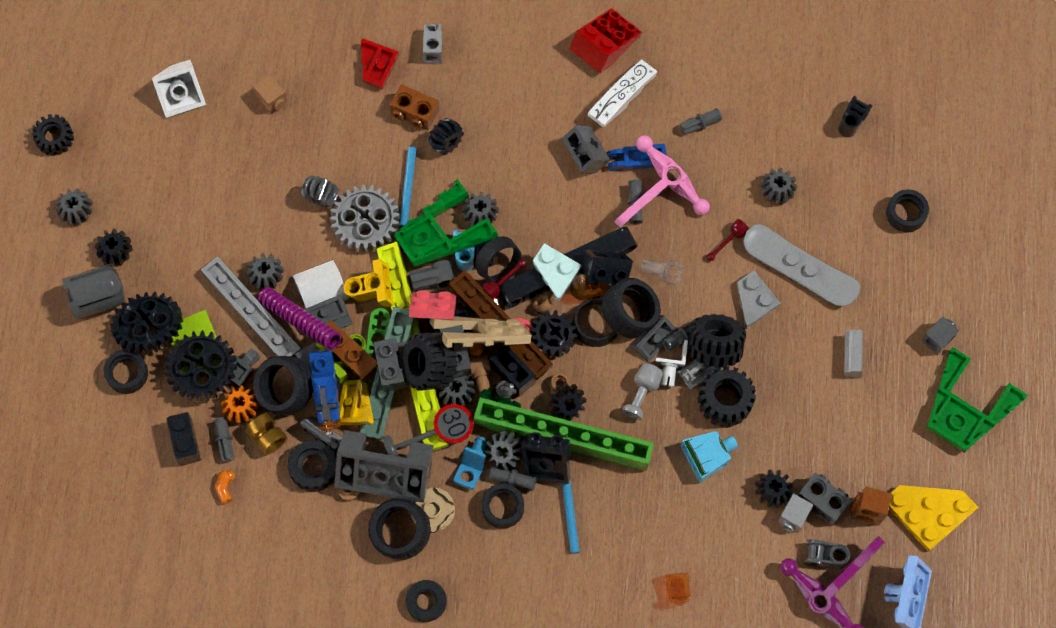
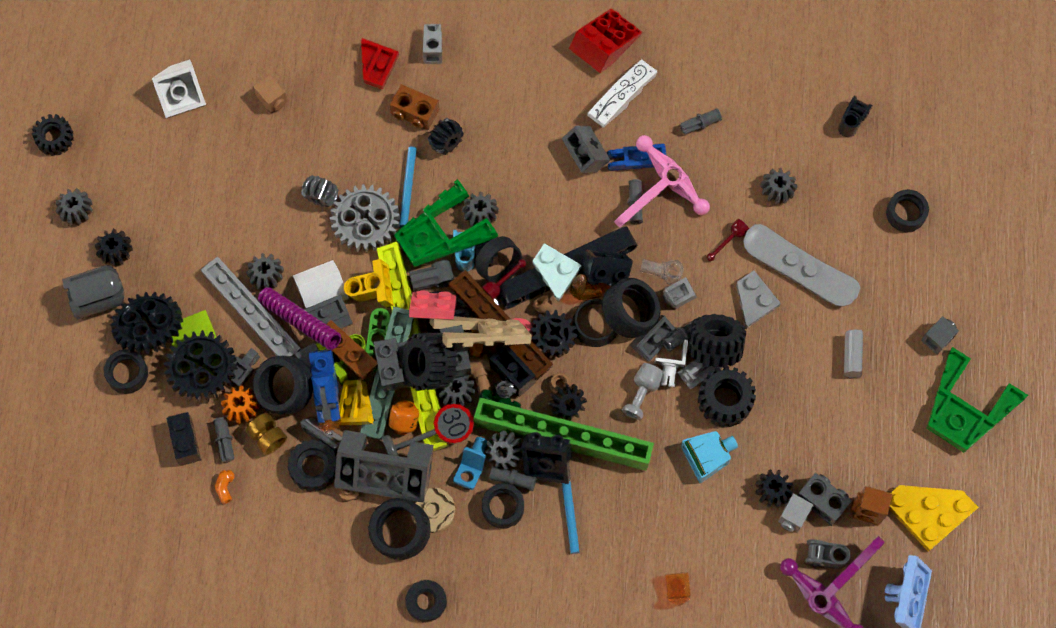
(403, 417): none -> orange head
(679, 293): none -> light grey plate

